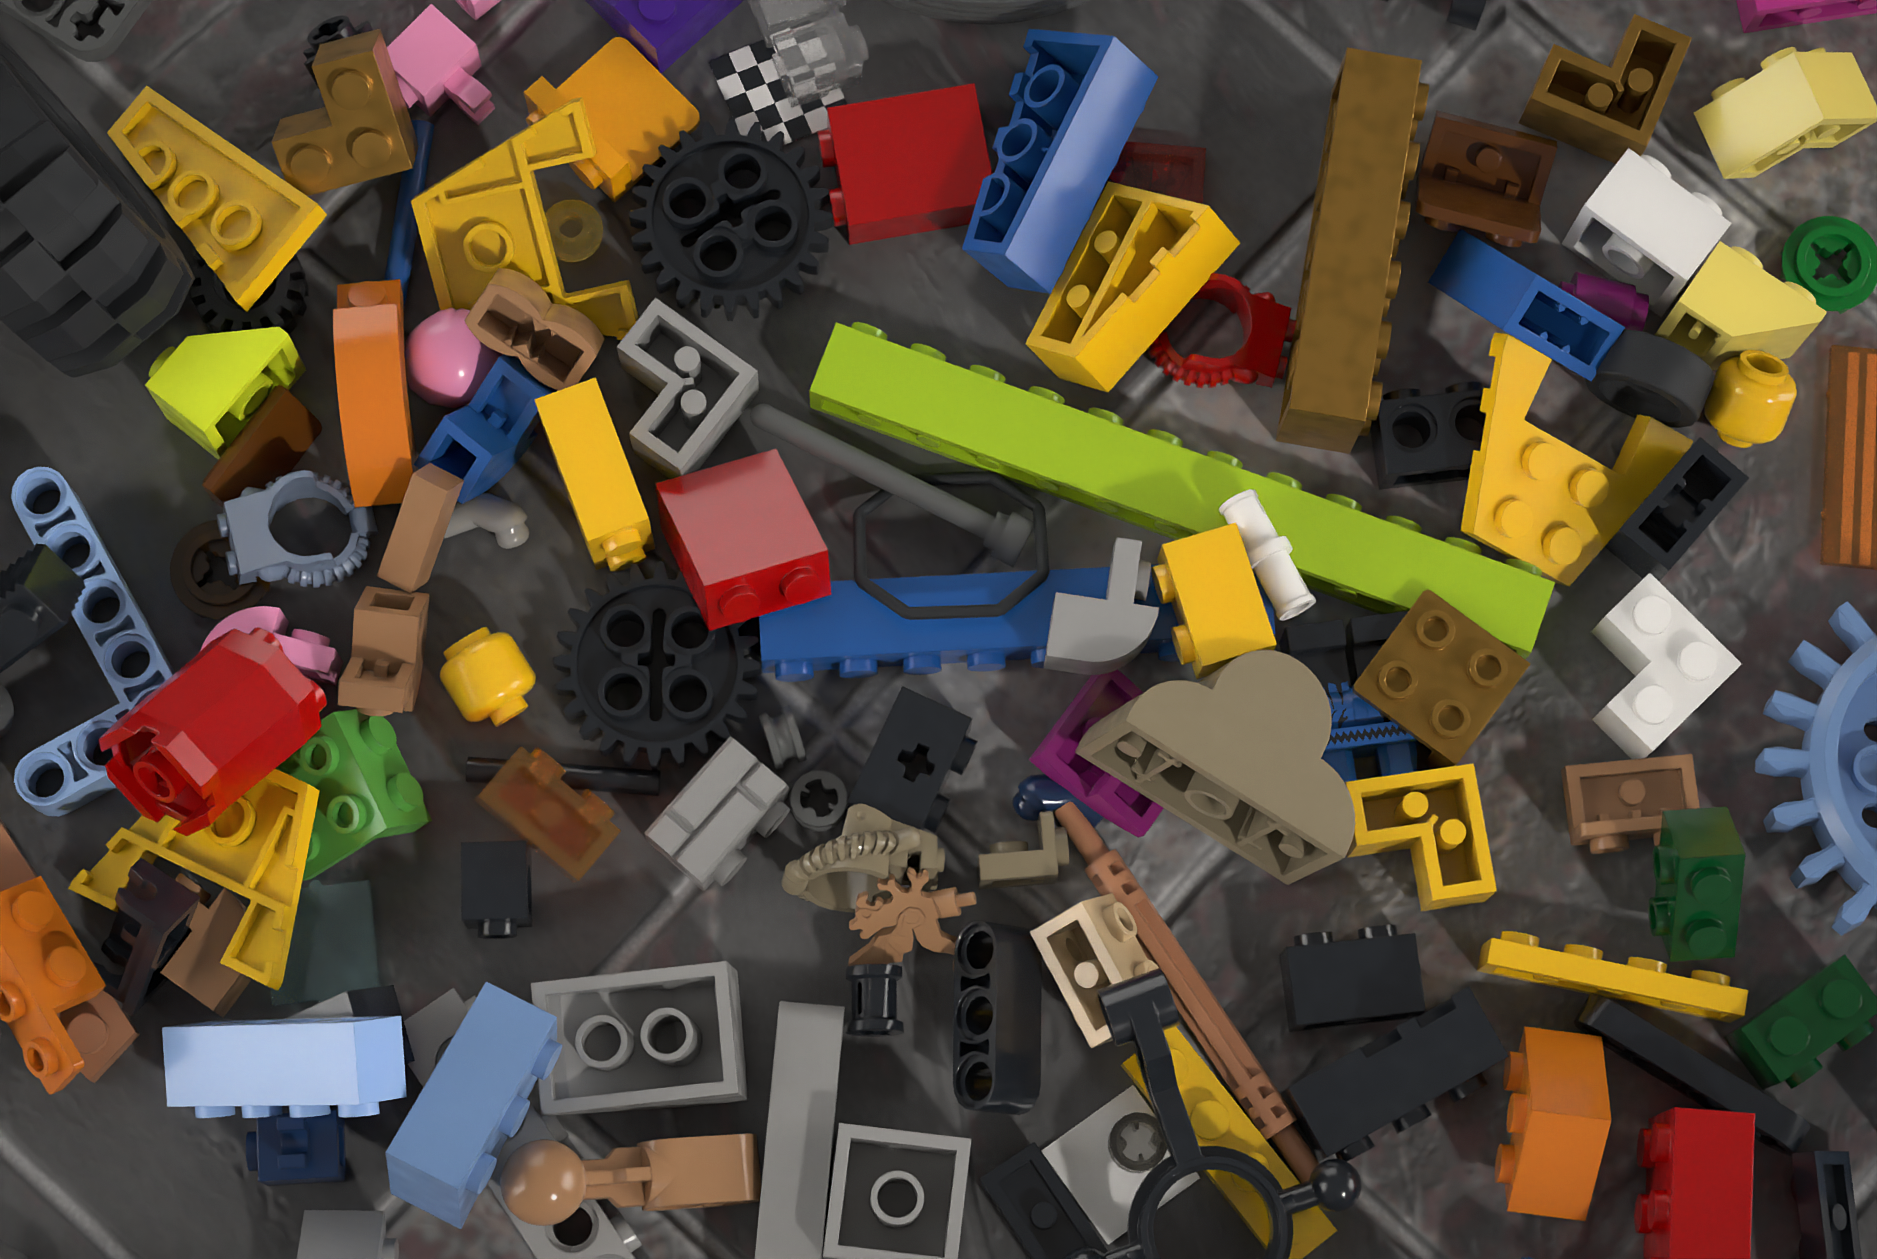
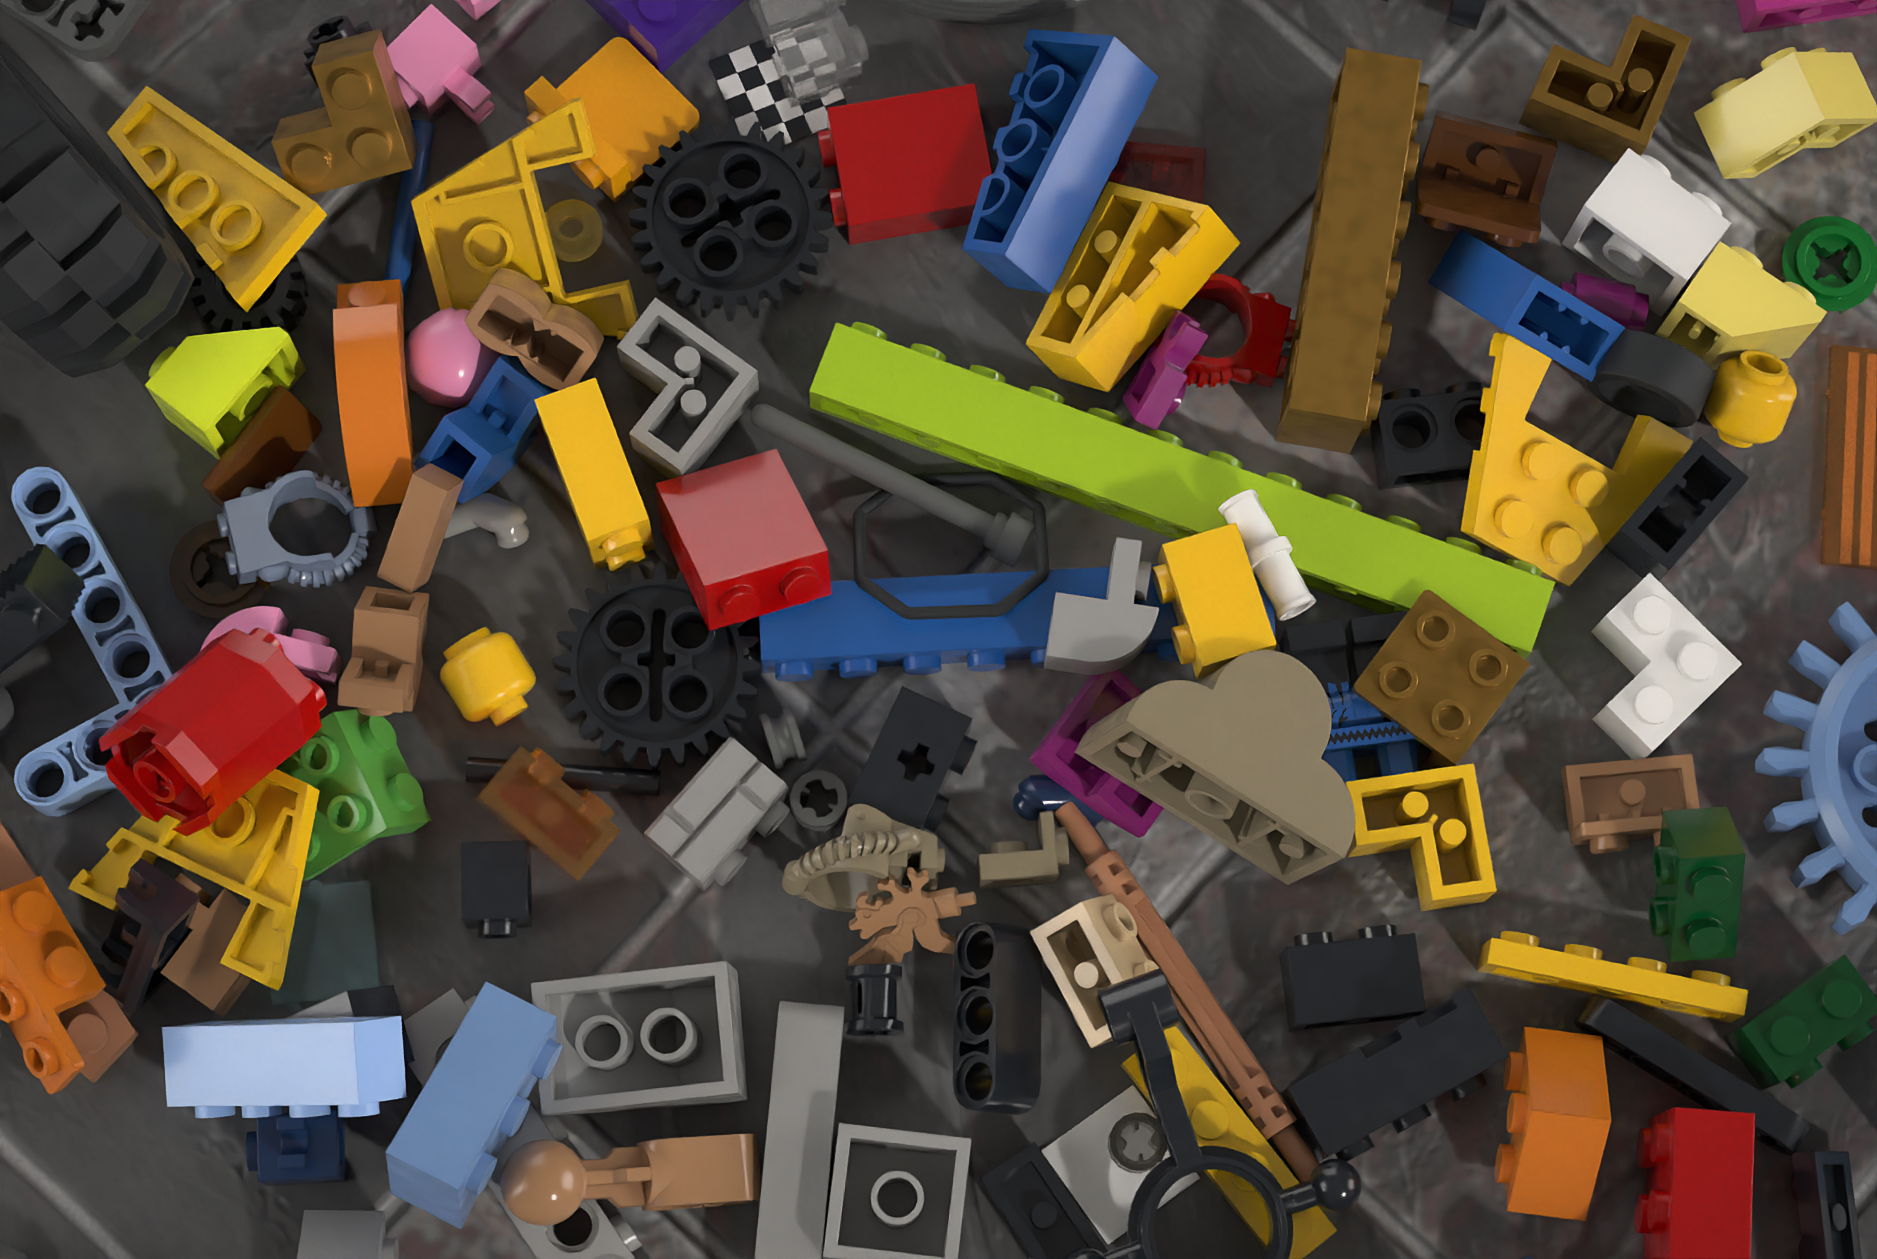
(1161, 377): none -> magenta plate

